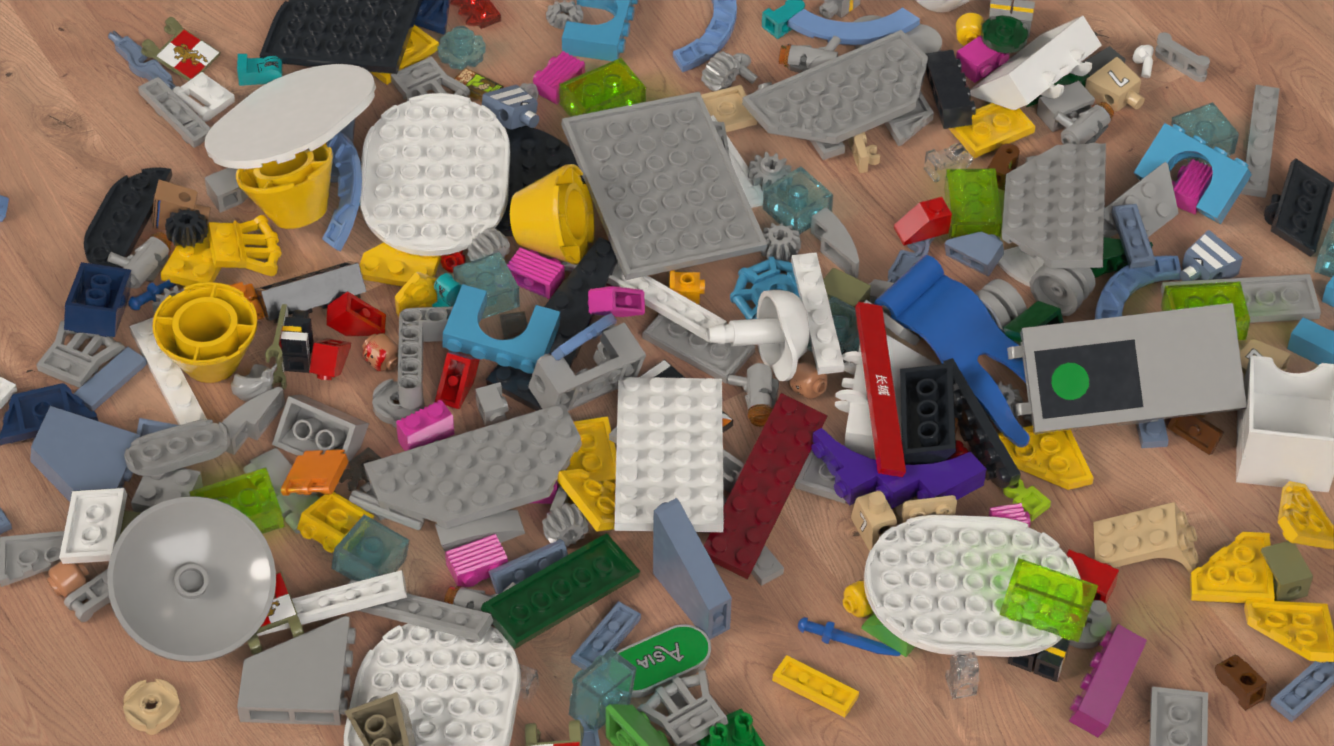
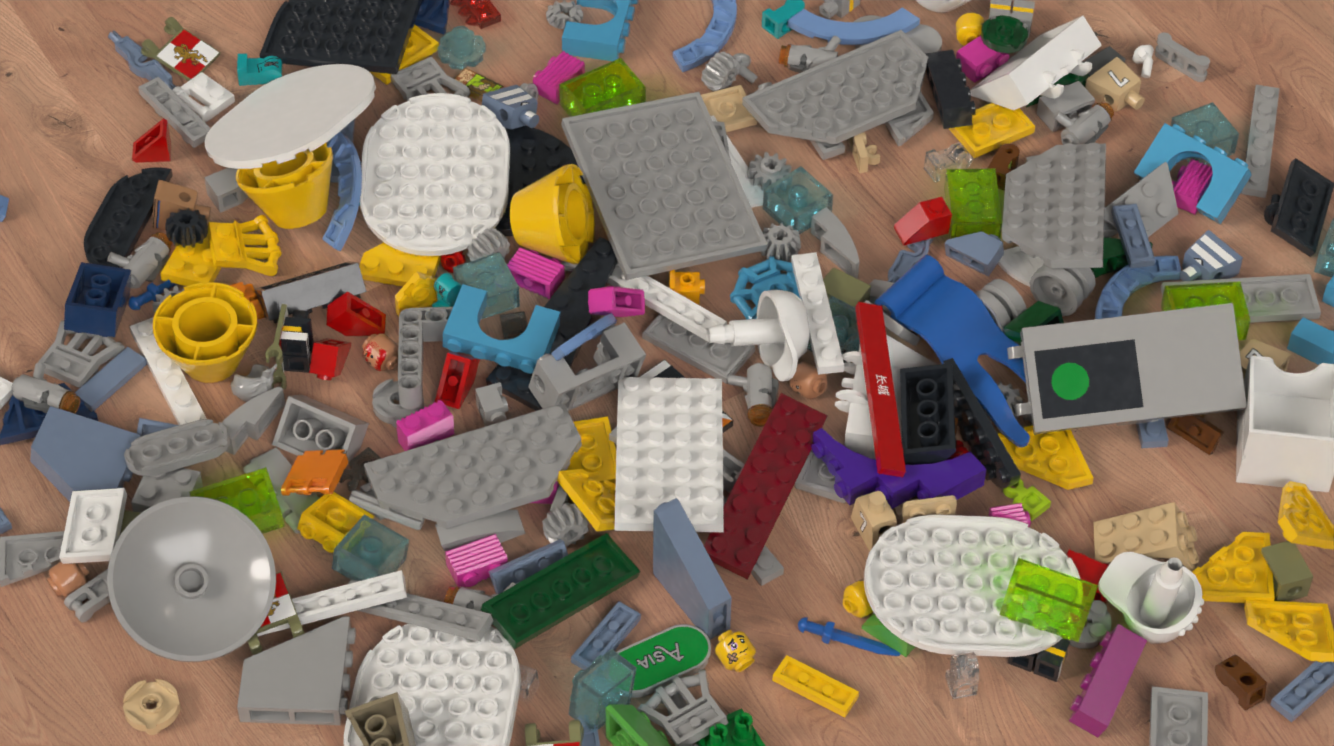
(40, 394): none -> light grey piece
(153, 145): none -> red slope
(735, 650): none -> yellow head
(1153, 595): none -> white piece

